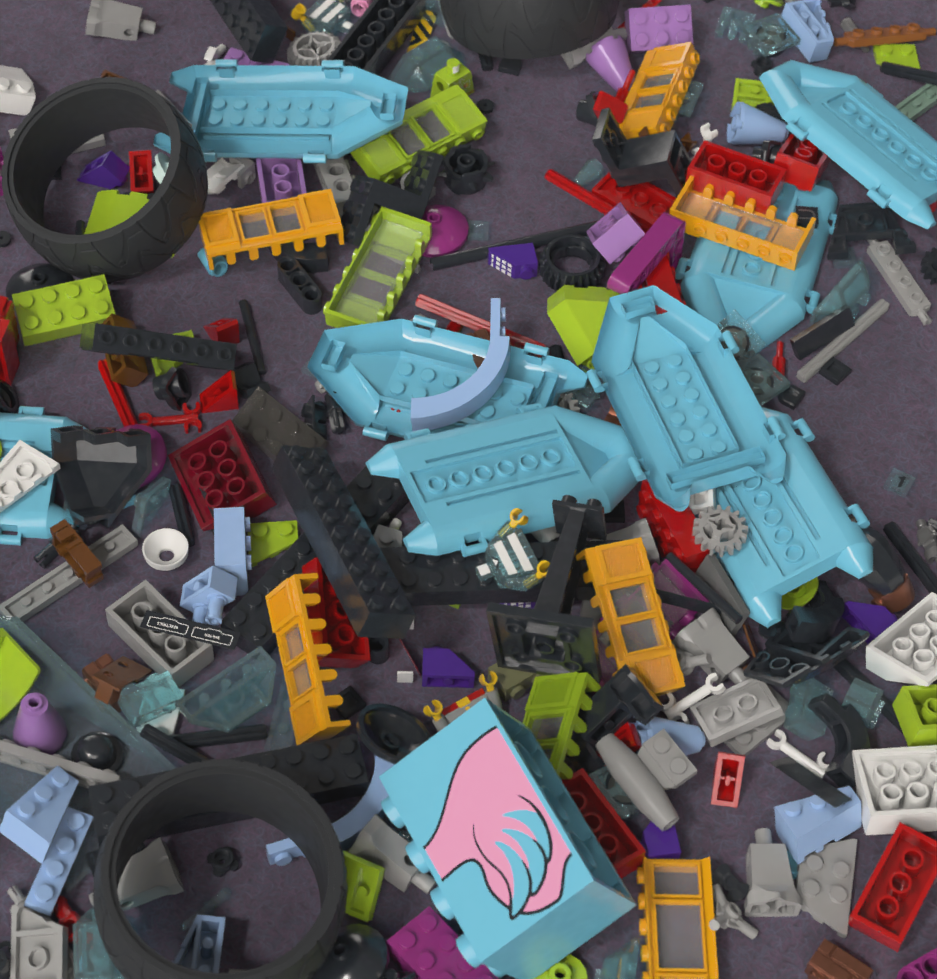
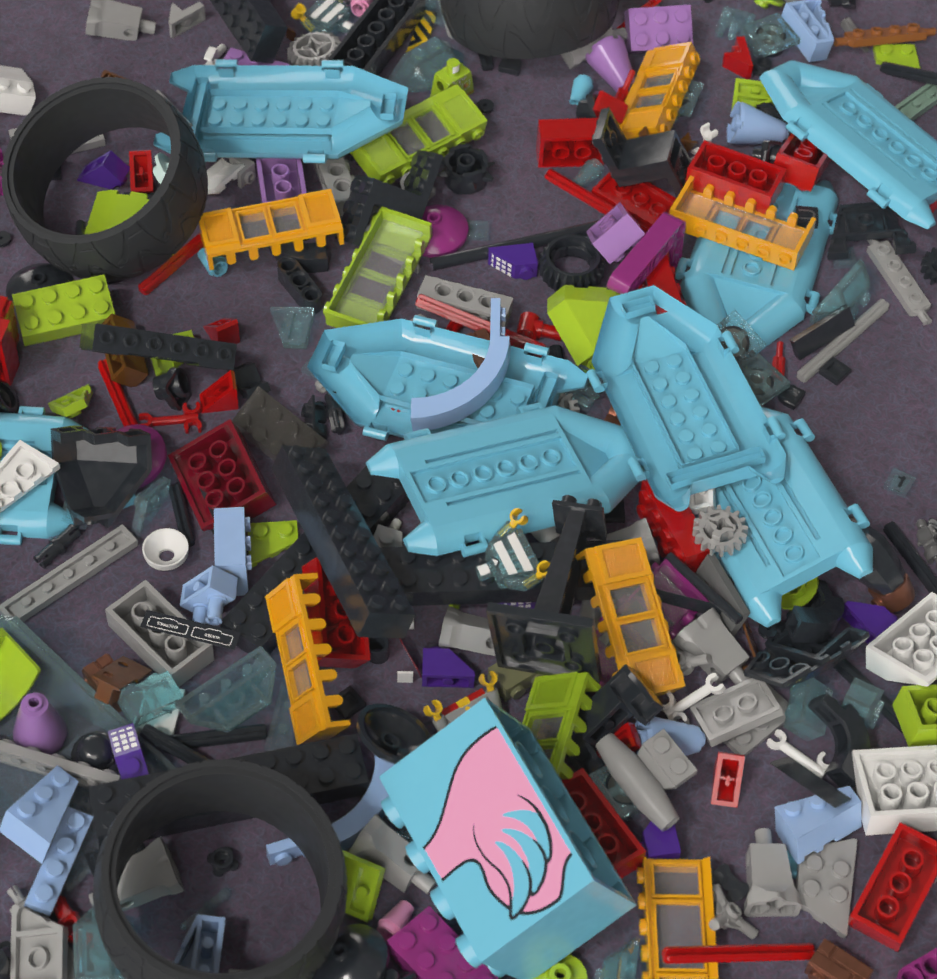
(72, 403): none -> lime wing
(76, 553): reddish brown piece -> none
(128, 752): none -> dark purple slope
(171, 265): none -> red axle
(184, 20): none -> light grey slope
(252, 337): black bar -> none
(293, 325): none -> clear light blue wing
(395, 919): none -> bright pink cone
(464, 297): none -> light grey brick
(466, 632): none -> light grey piece
(533, 327): none -> red pin
(566, 142): none -> red brick
(581, 87): none -> medium azure cone
(737, 953): none -> red axle
(739, 59): none -> red slope

